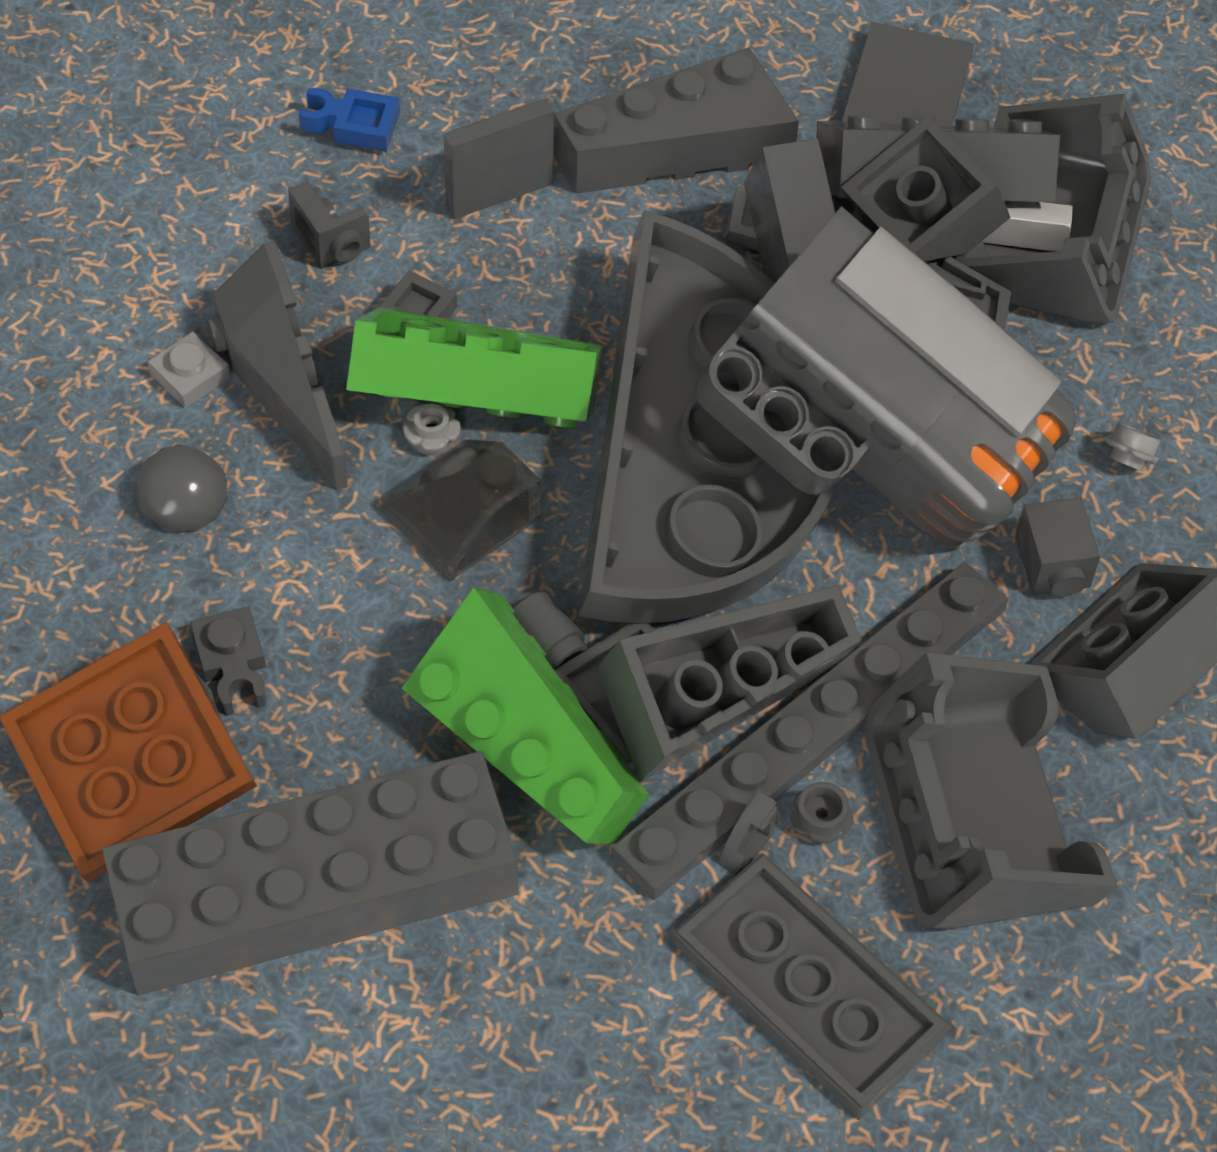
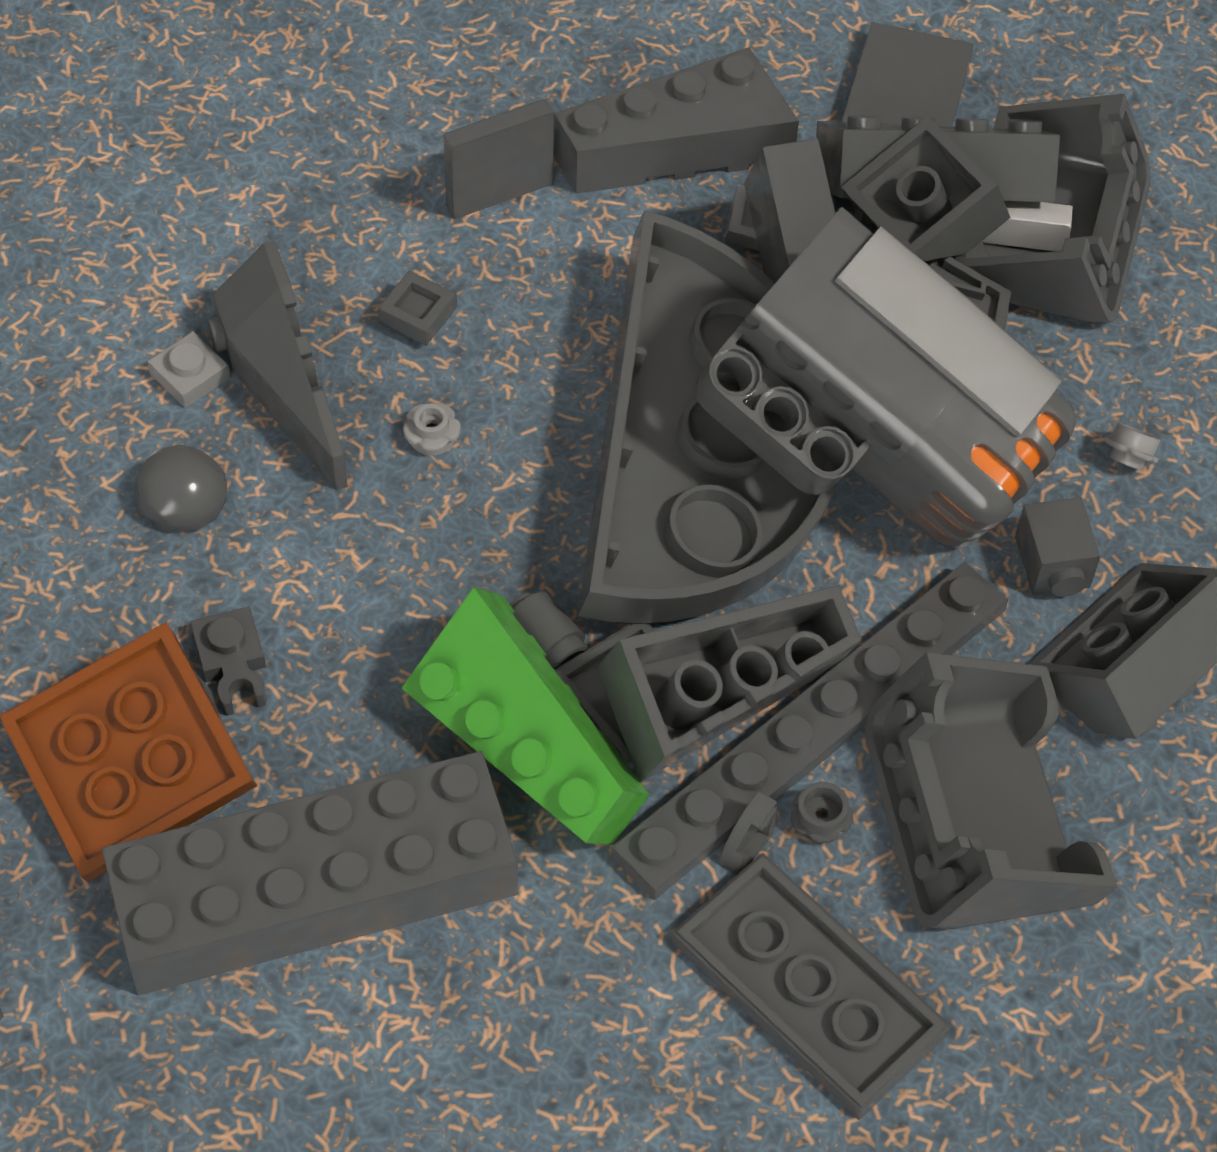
(323, 232): dark grey bracket -> none
(356, 120): blue plate -> none
(464, 504): clear smoke slope -> none
(474, 366): bright green wedge -> none

